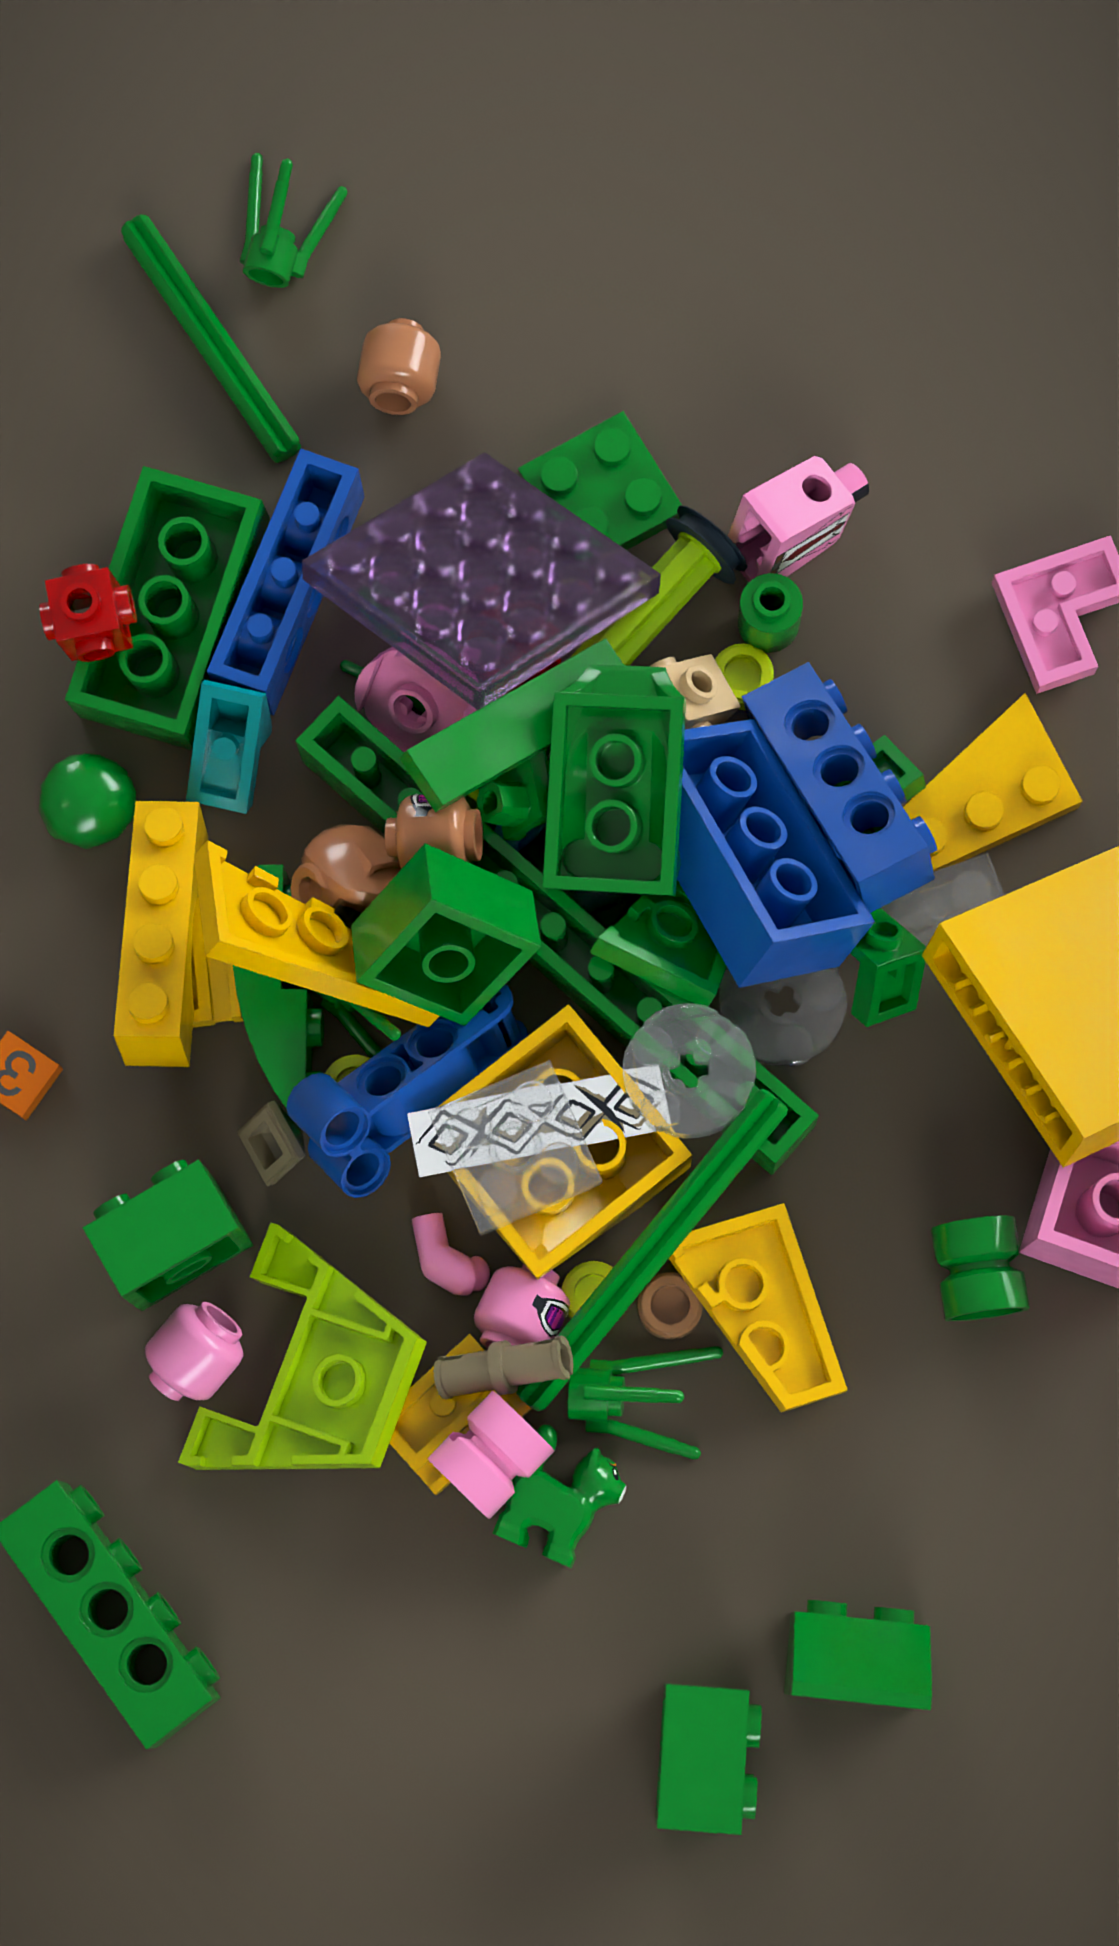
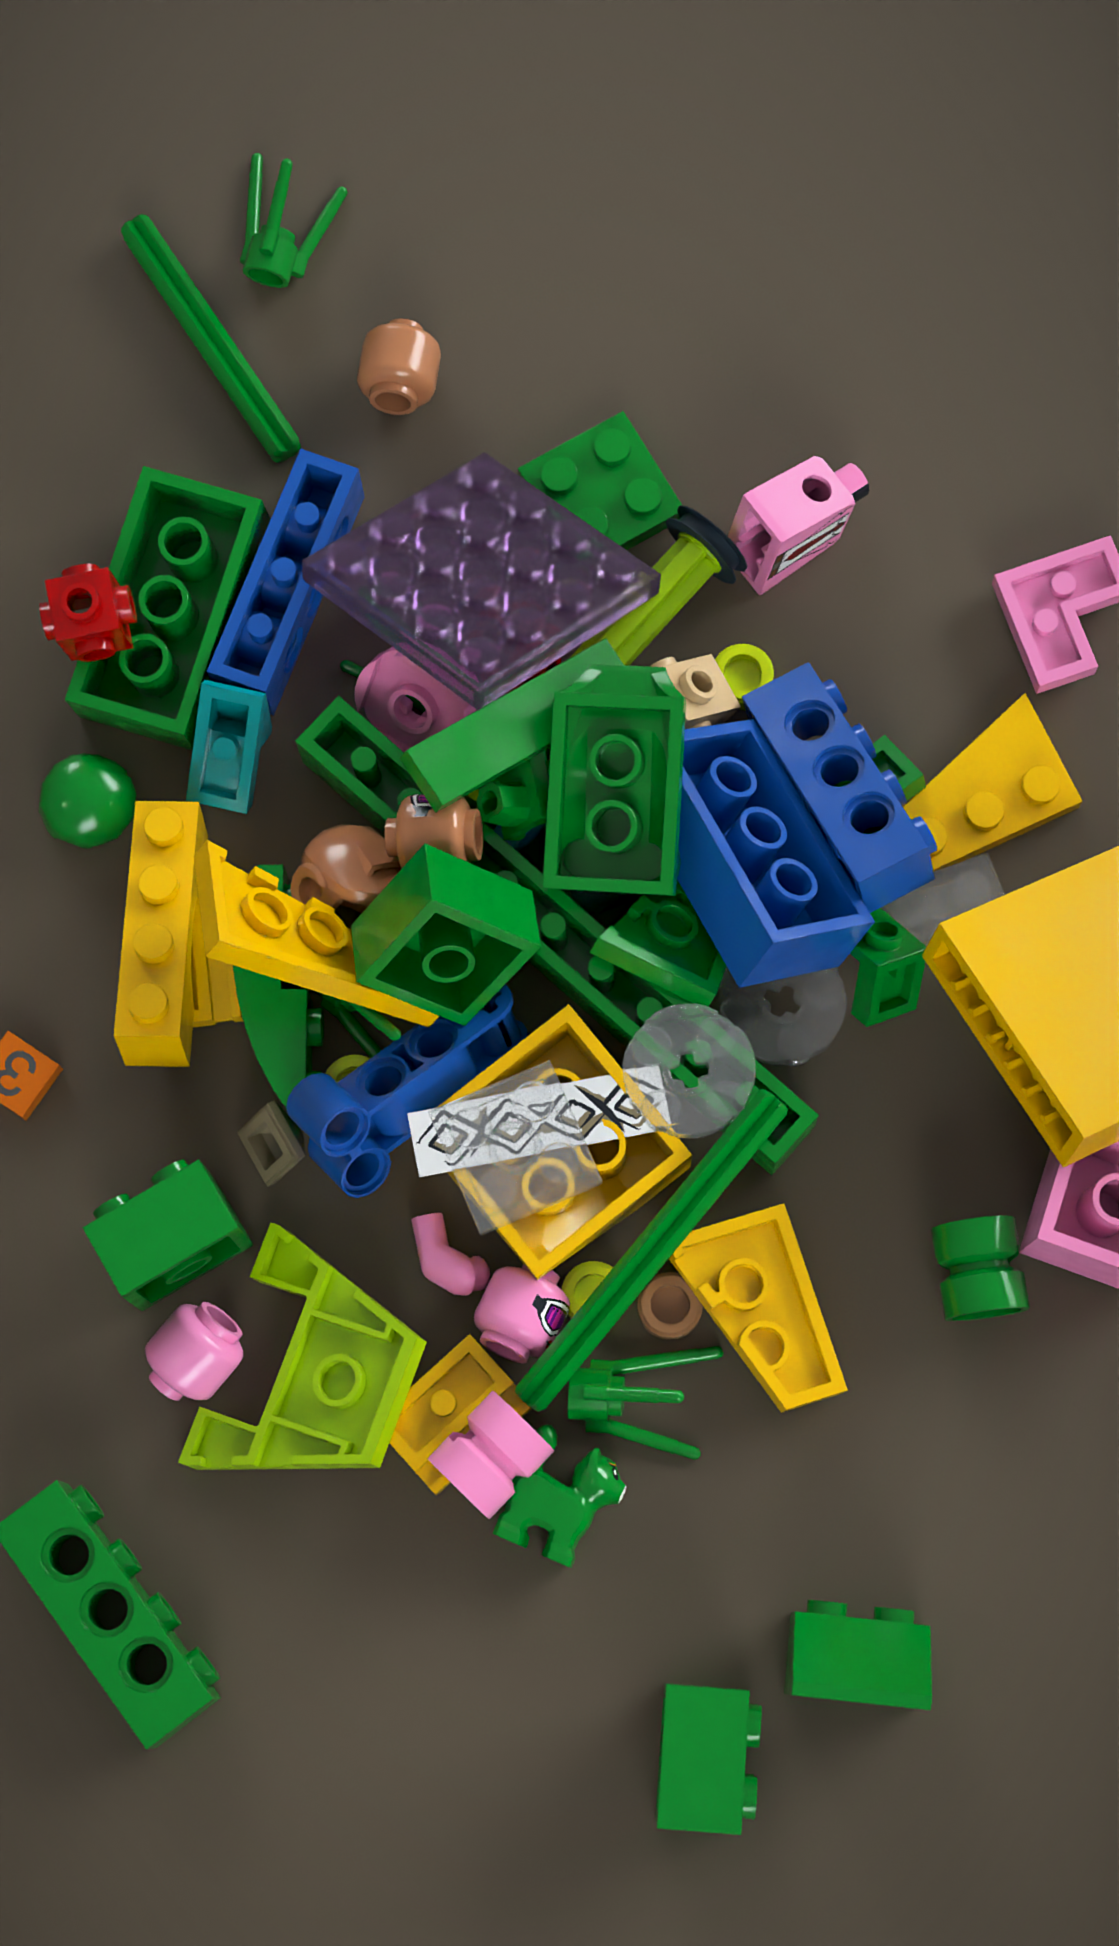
(503, 1367): dark tan pin -> none
(770, 612): green brick -> none

